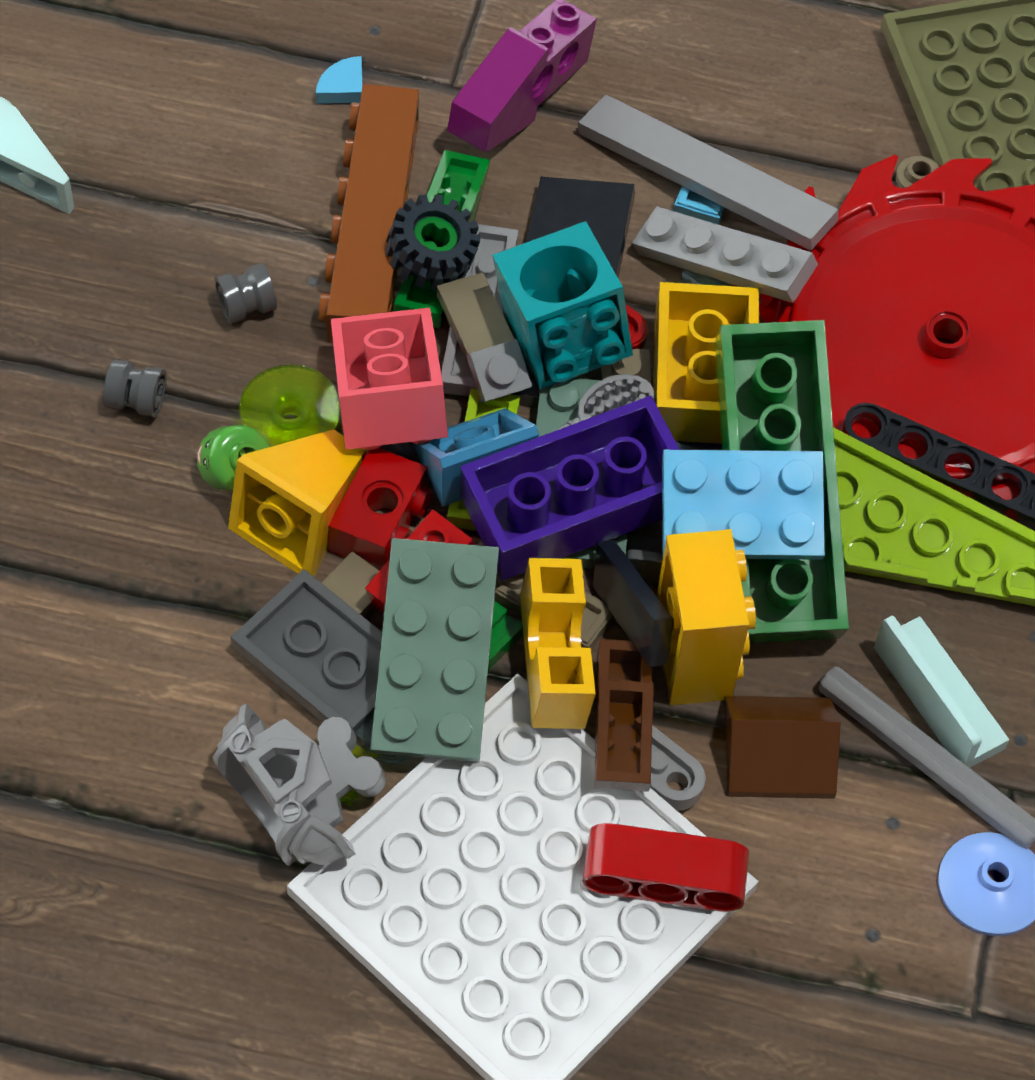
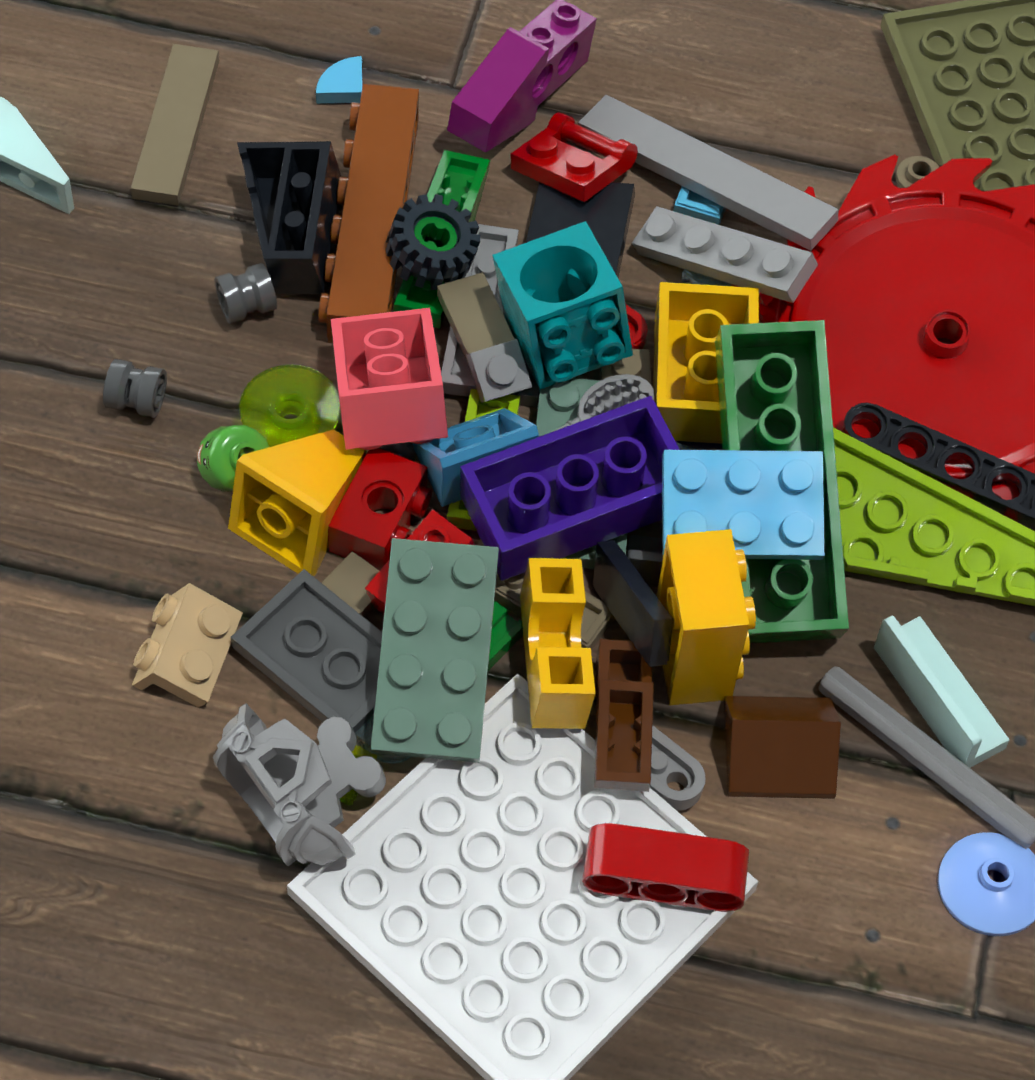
(175, 125): none -> dark tan tile
(187, 644): none -> tan bracket
(293, 209): none -> black wedge
(570, 169): none -> red plate

